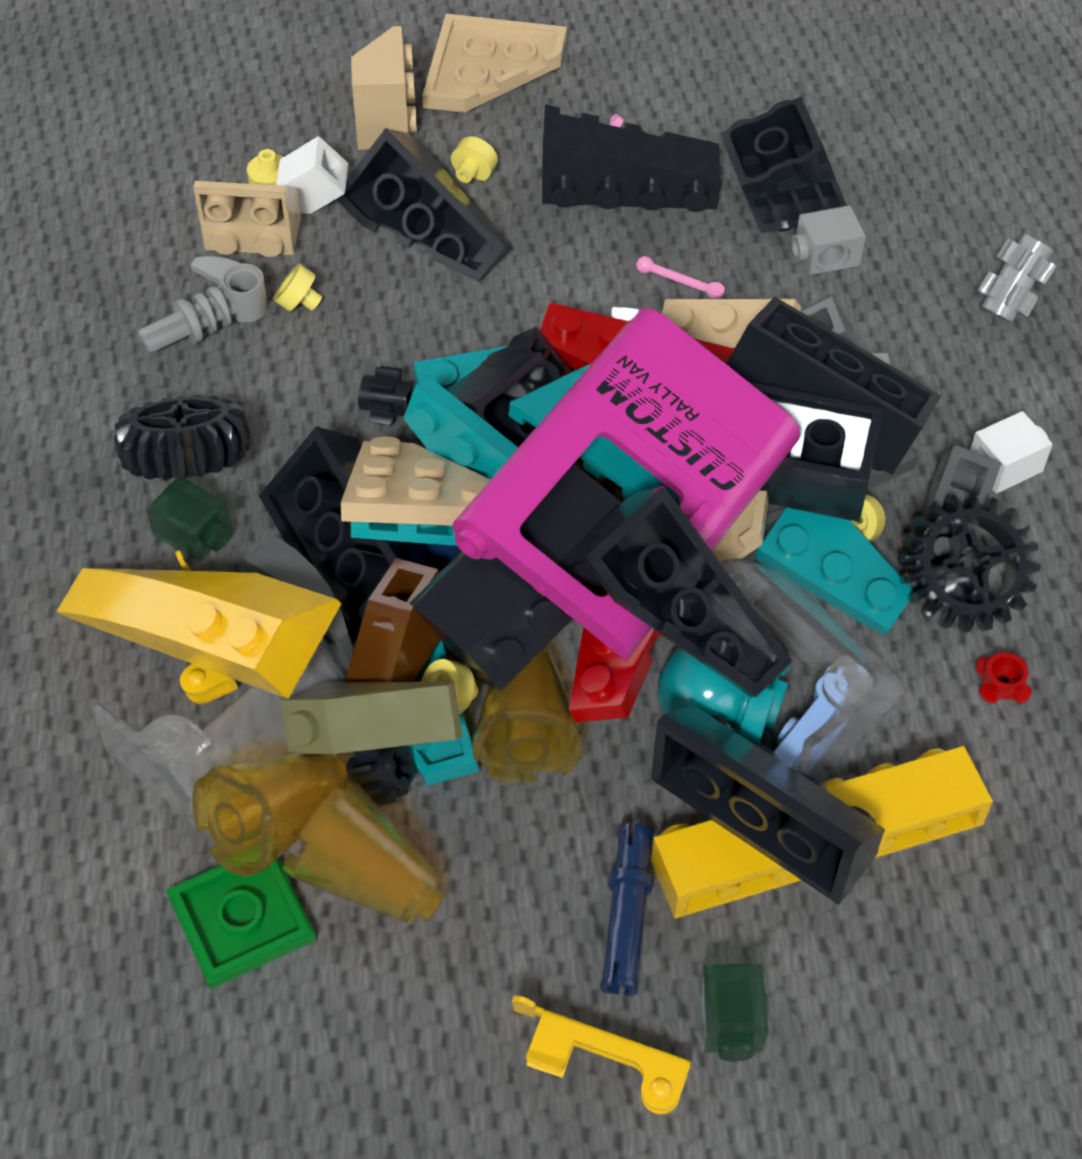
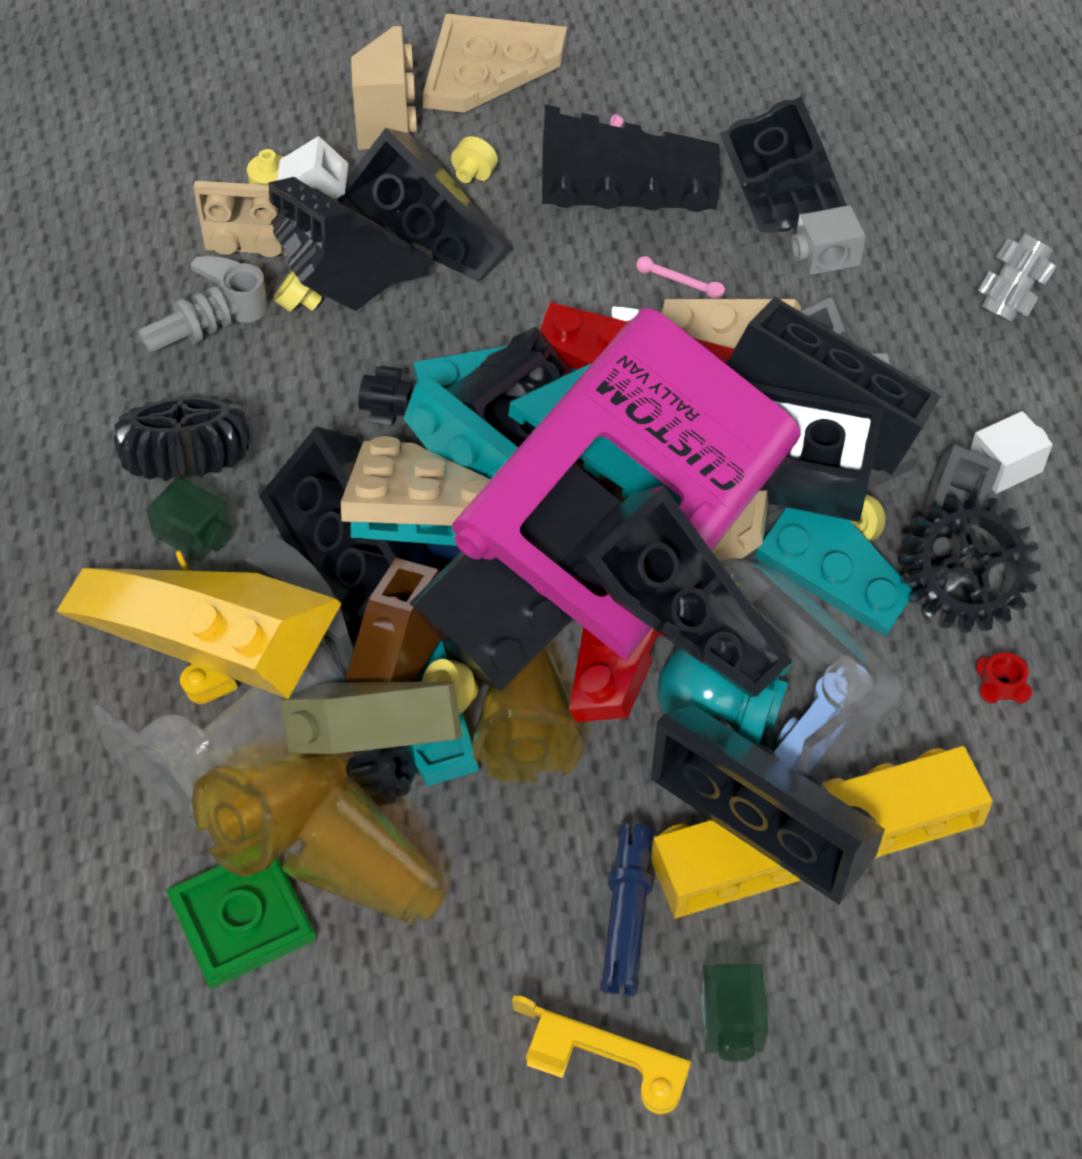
(338, 247): none -> black slope

